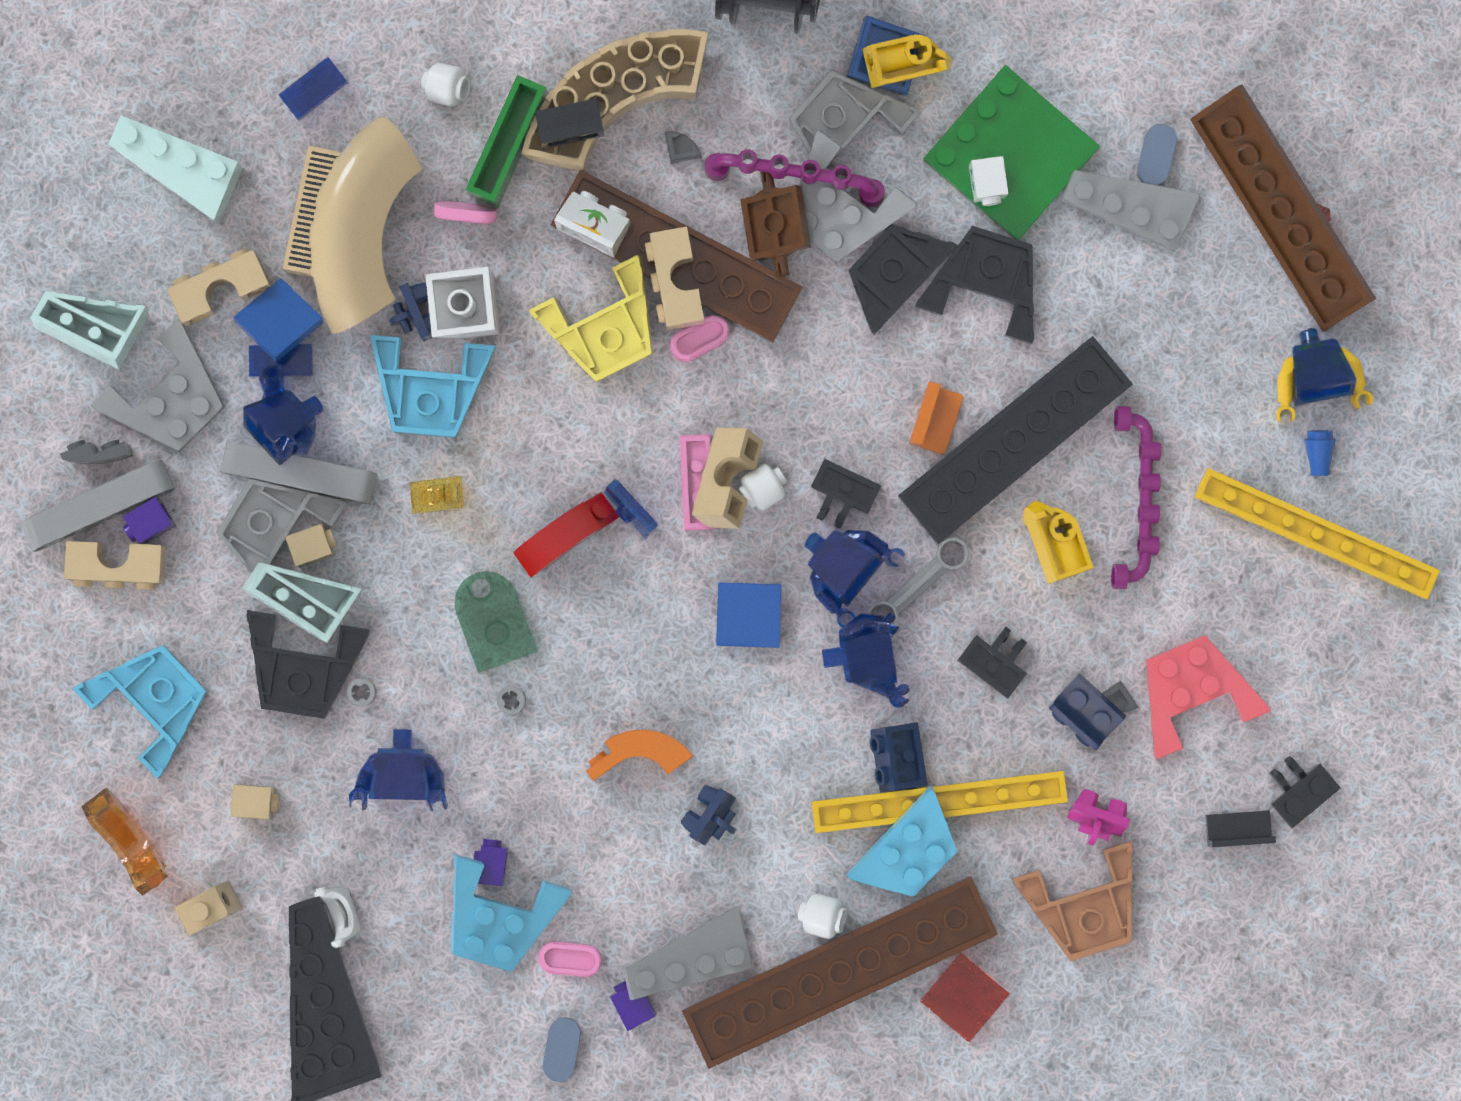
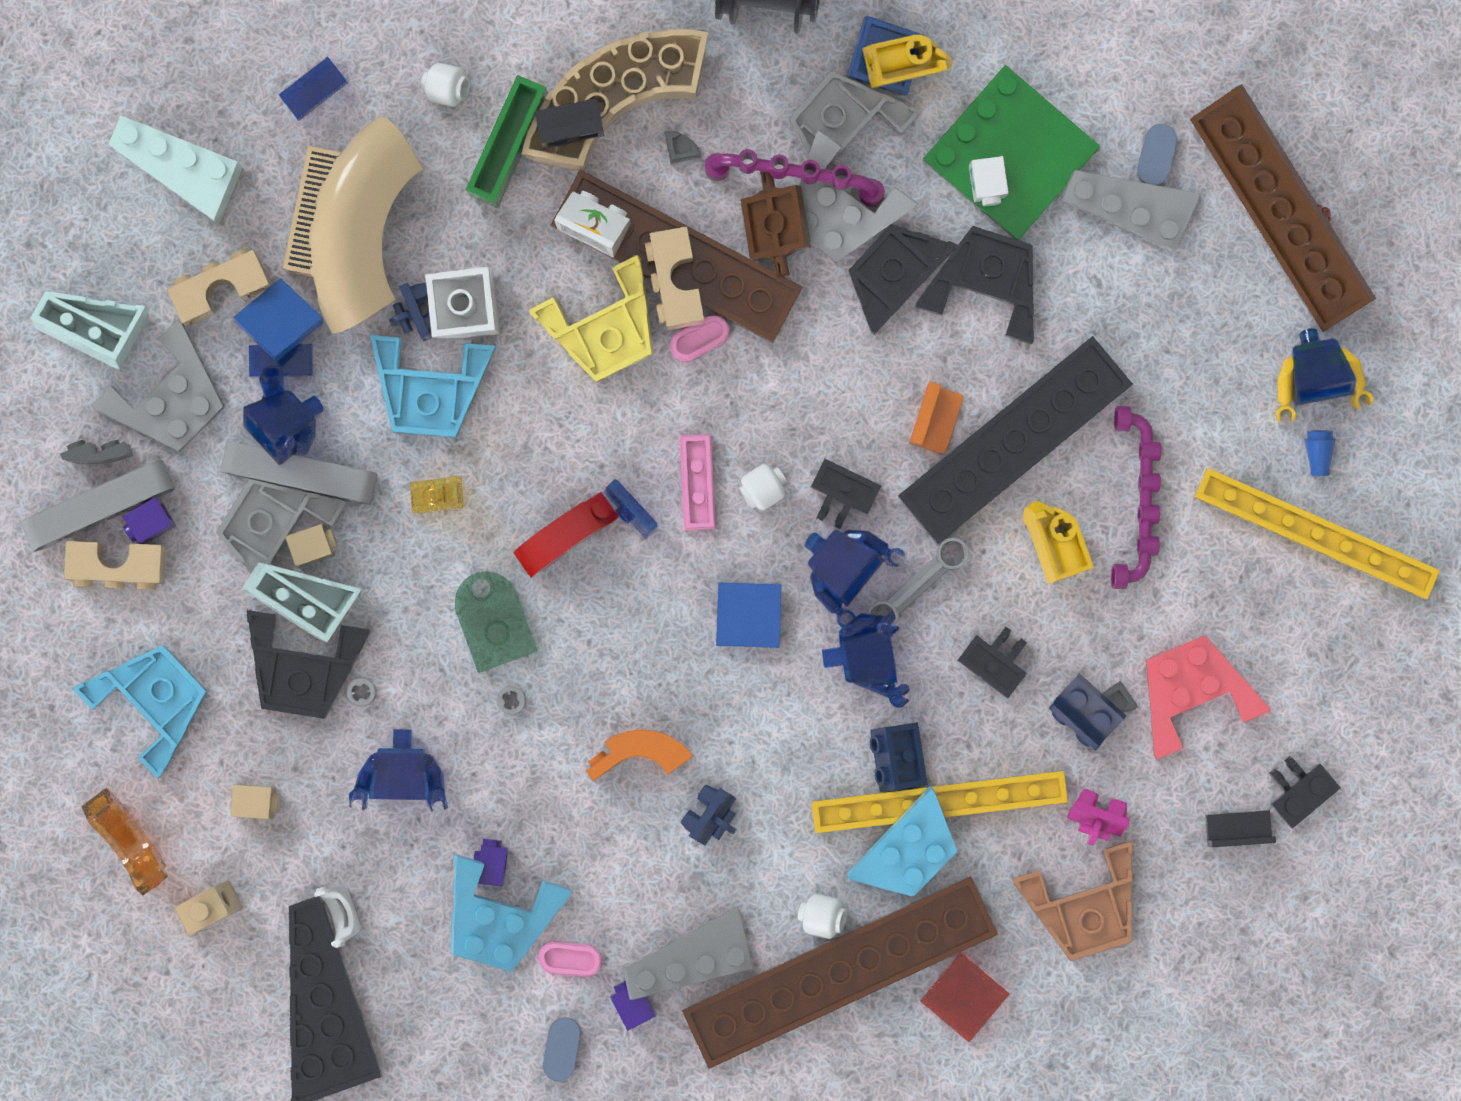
(465, 212): bright pink tile -> none
(729, 454): tan arch -> none

